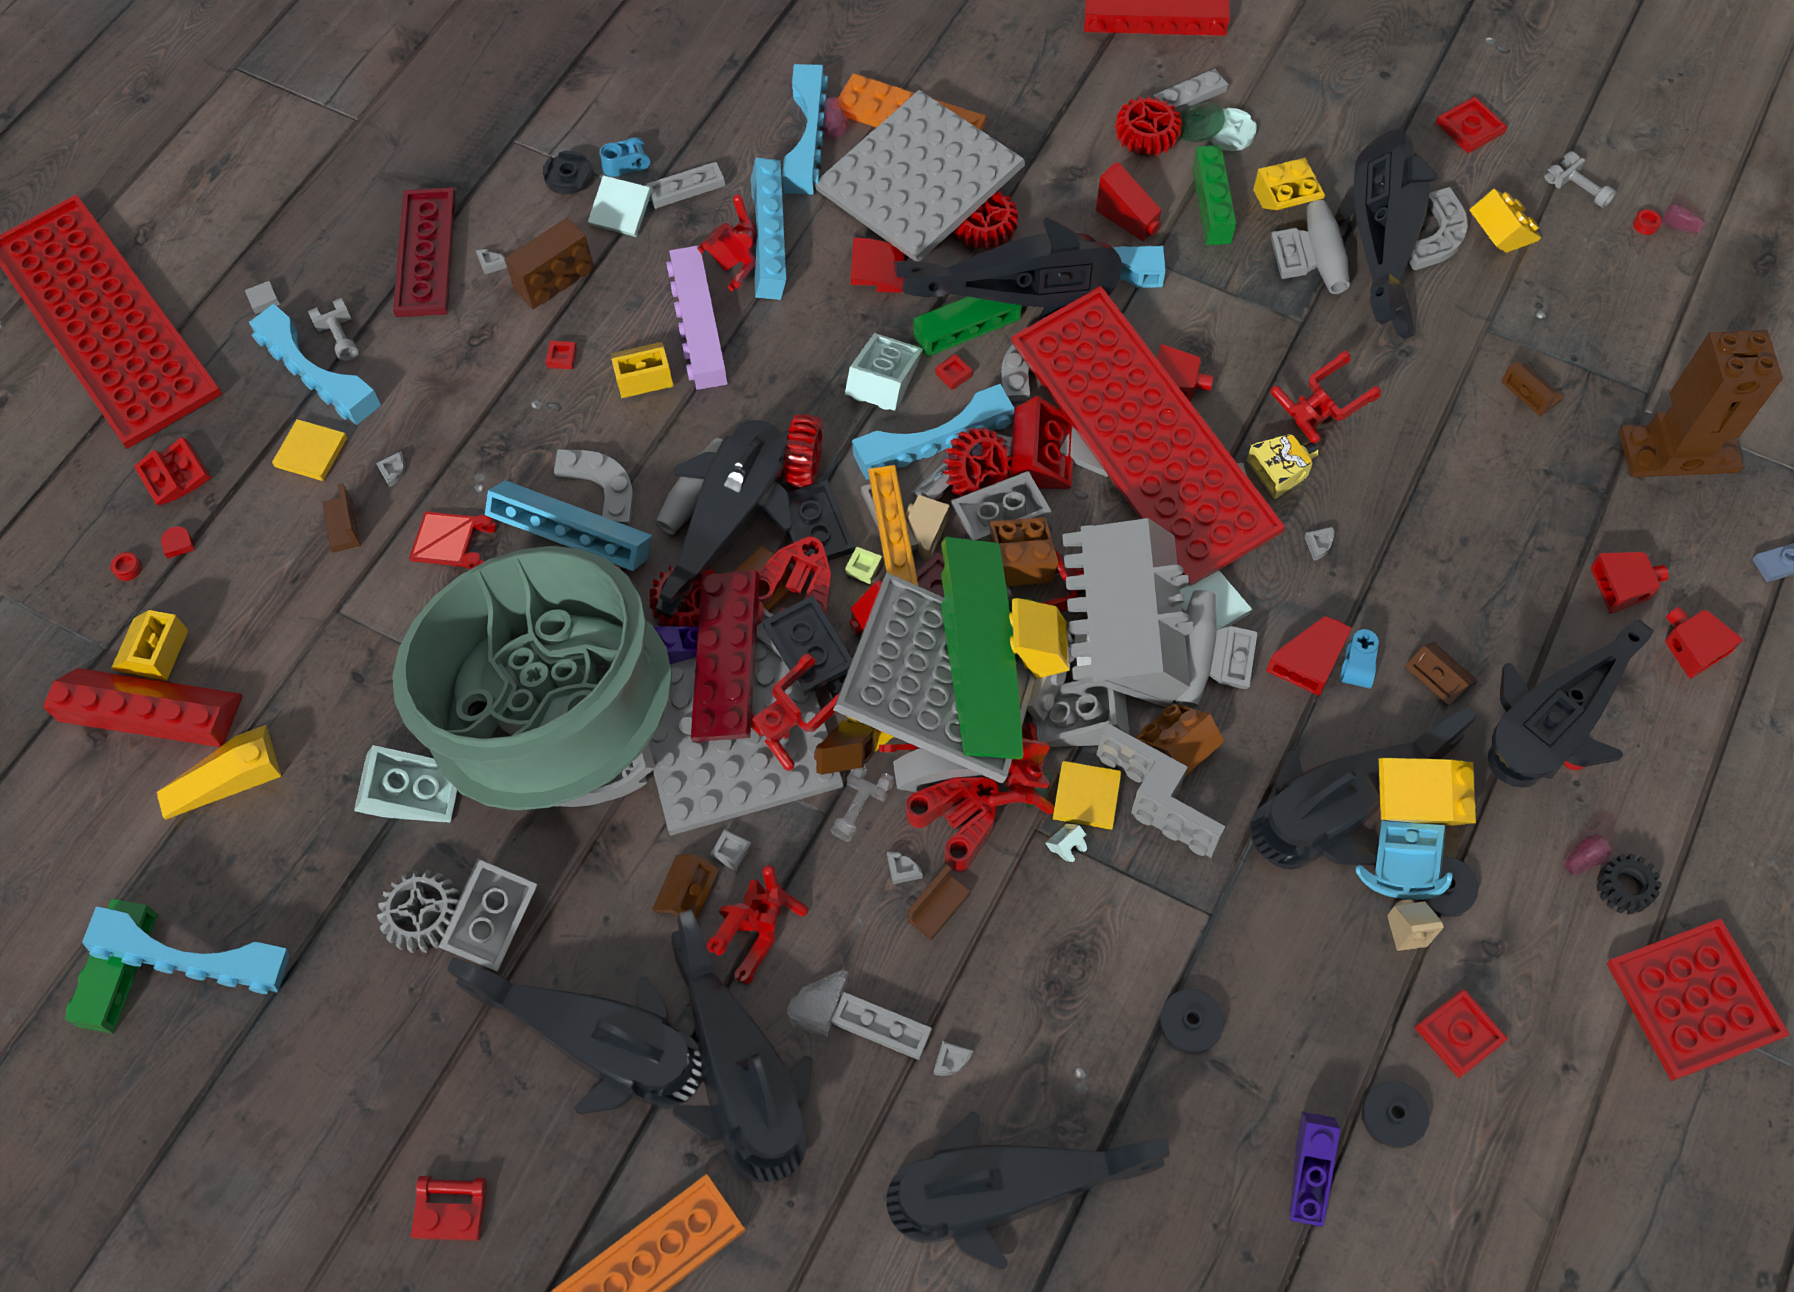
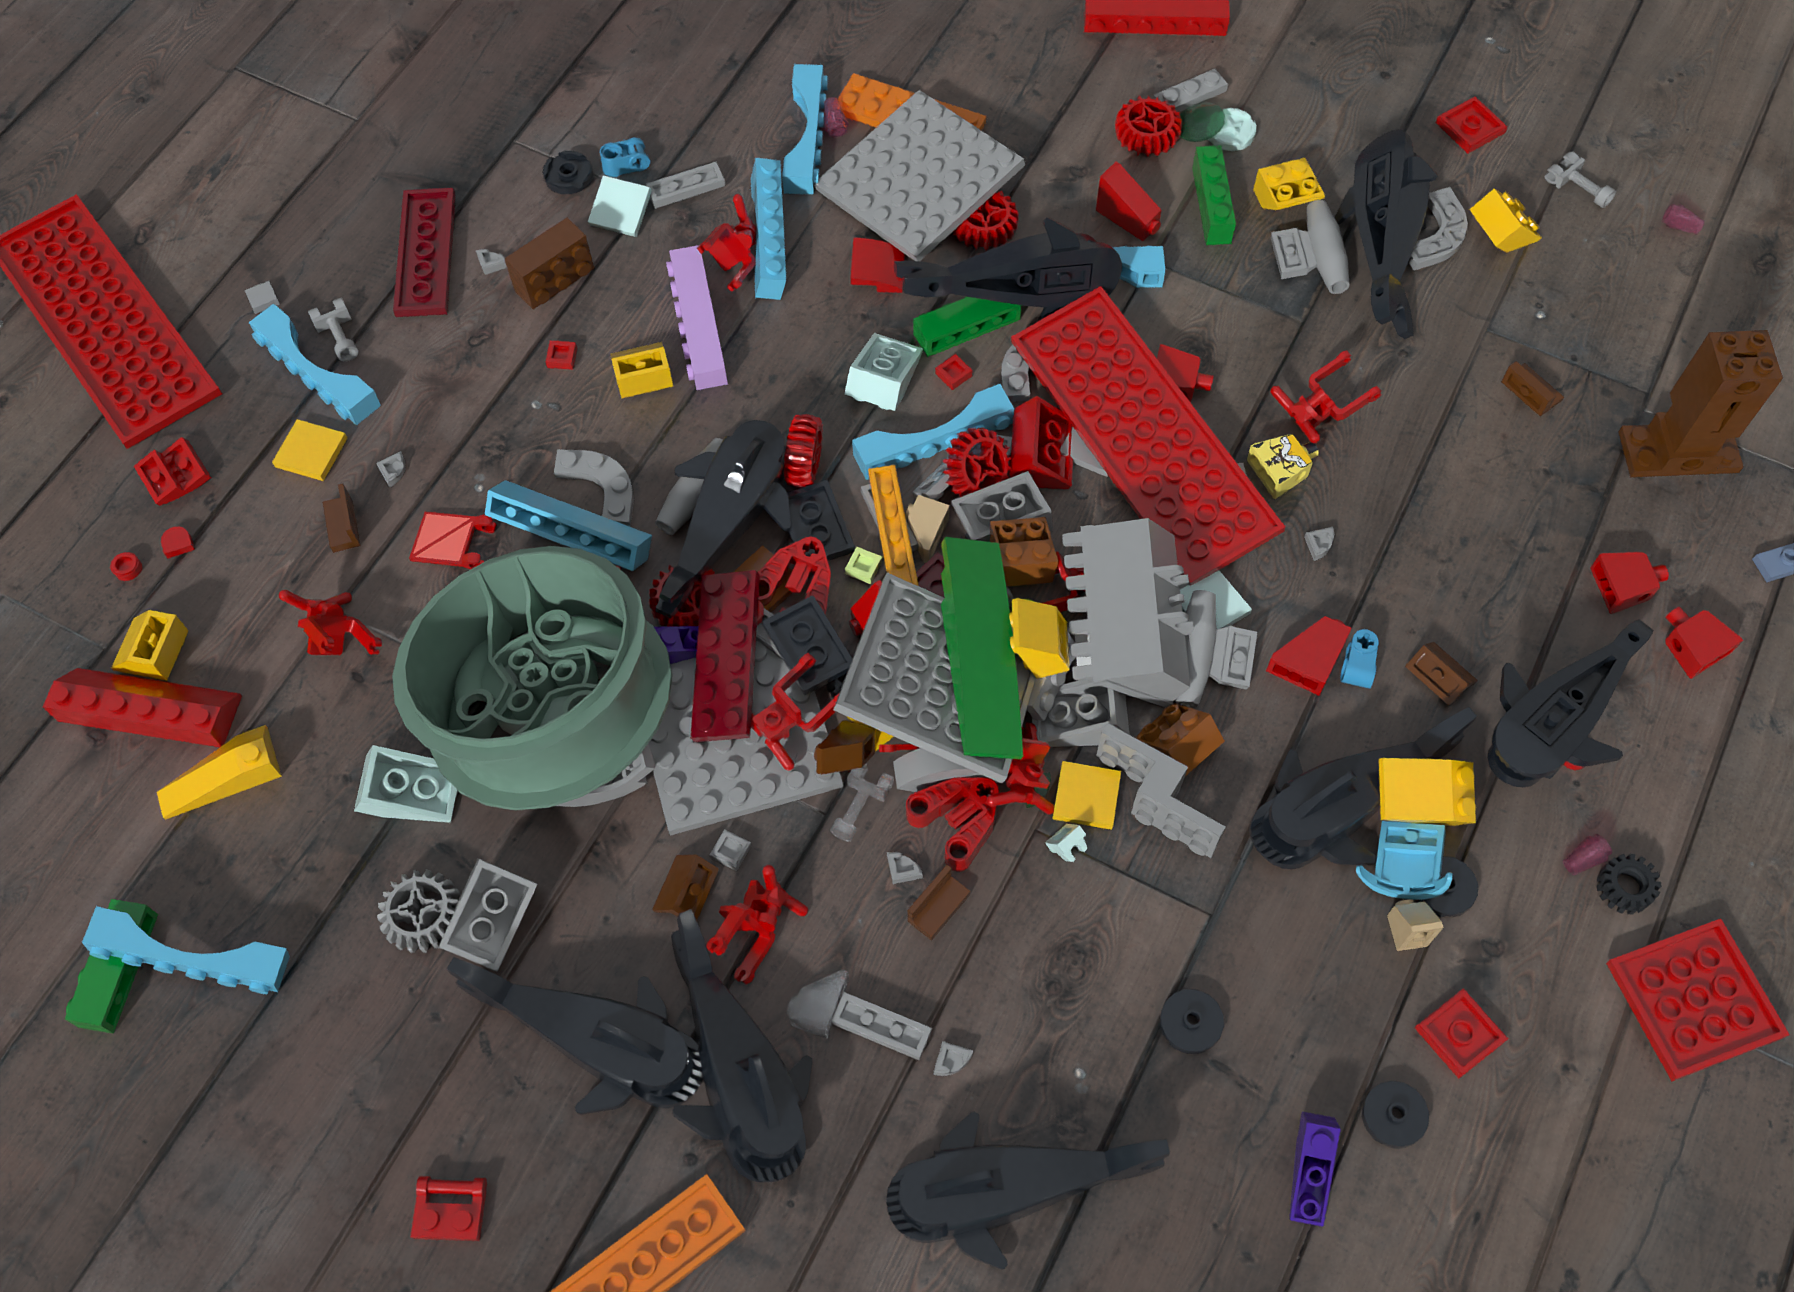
(328, 624): none -> red piece
(1647, 222): red tile -> none

